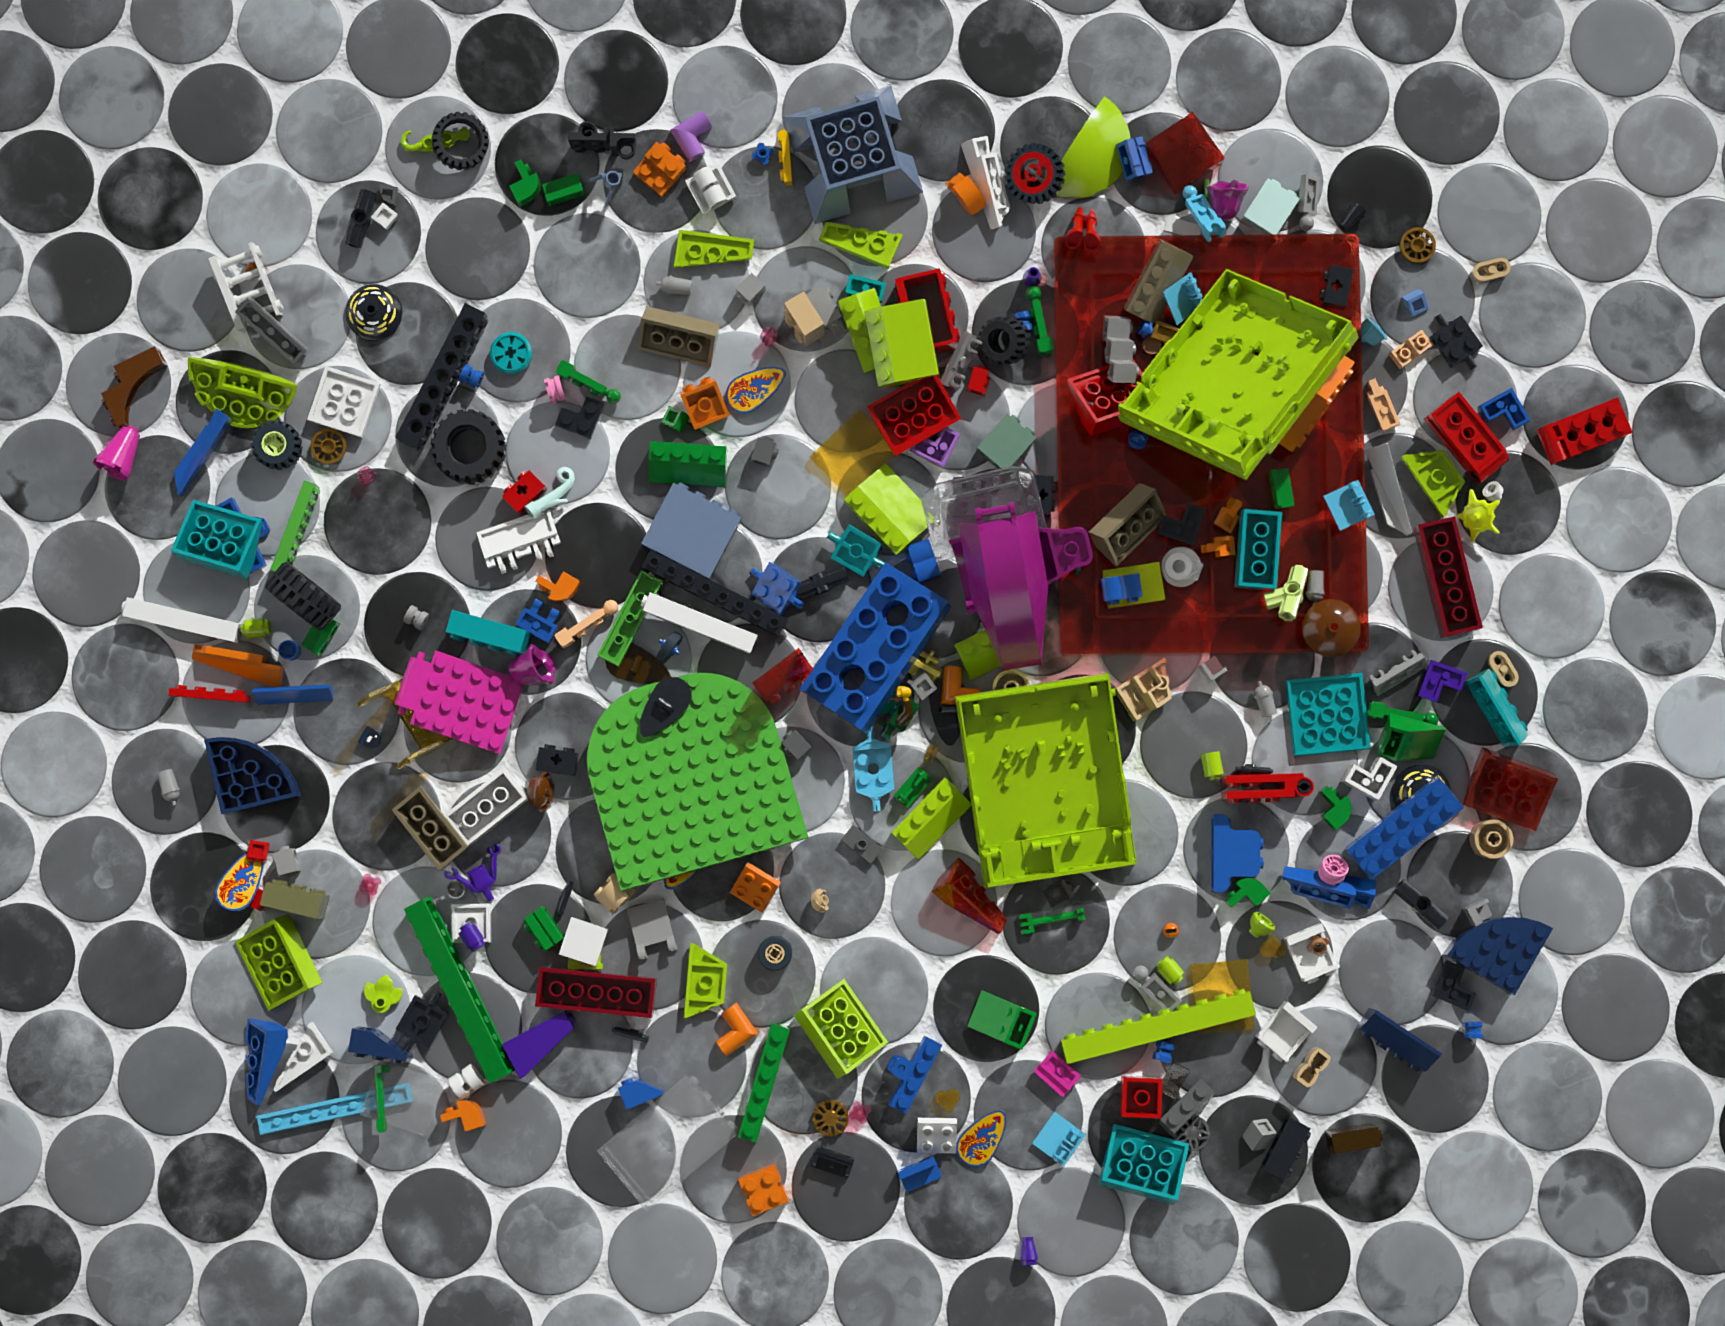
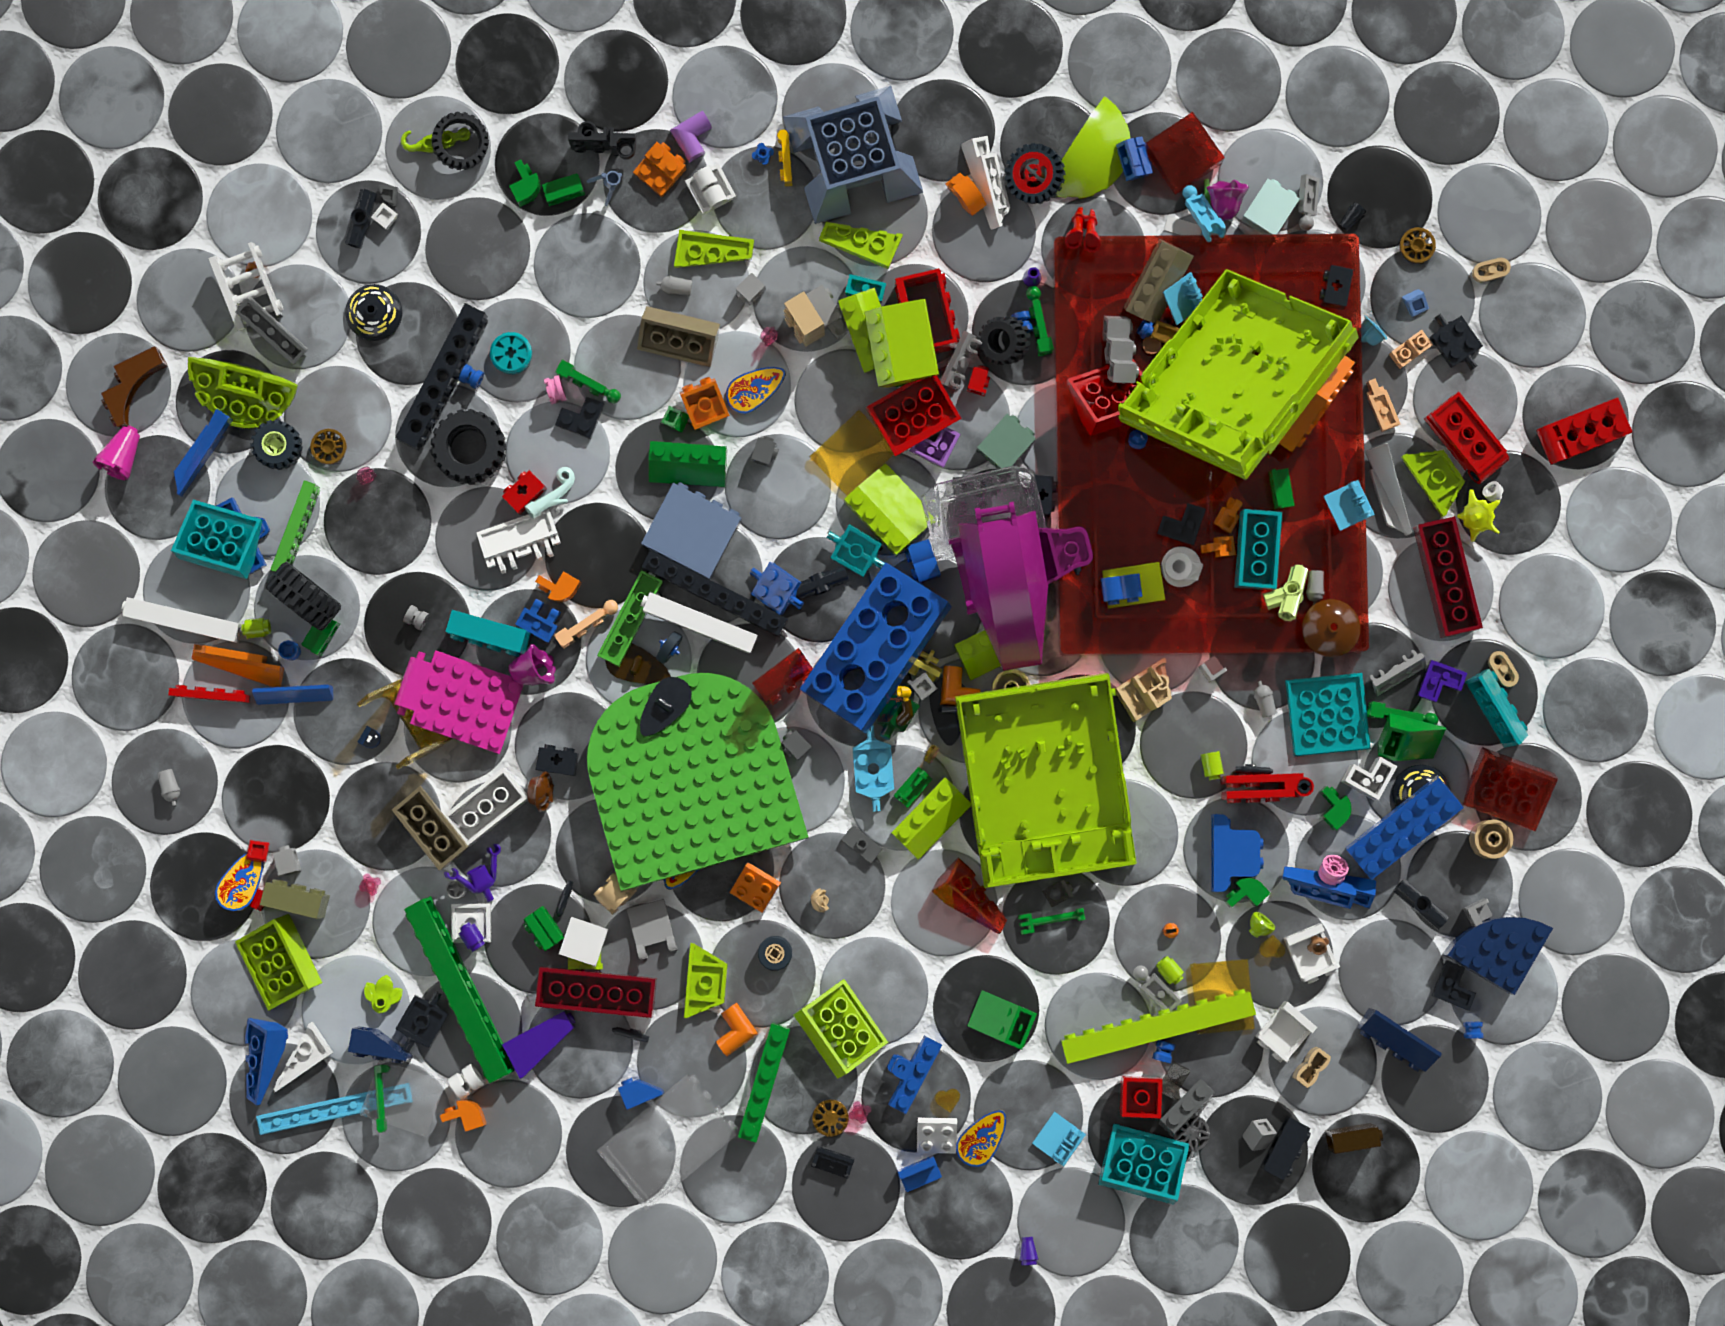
(248, 775): dark blue brick -> none
(344, 401): white plate -> none
(763, 1189): orange piece -> none
(1057, 1073): dark pink plate -> none
(1128, 523): dark tan slope -> none
(1507, 404): blue brick -> none

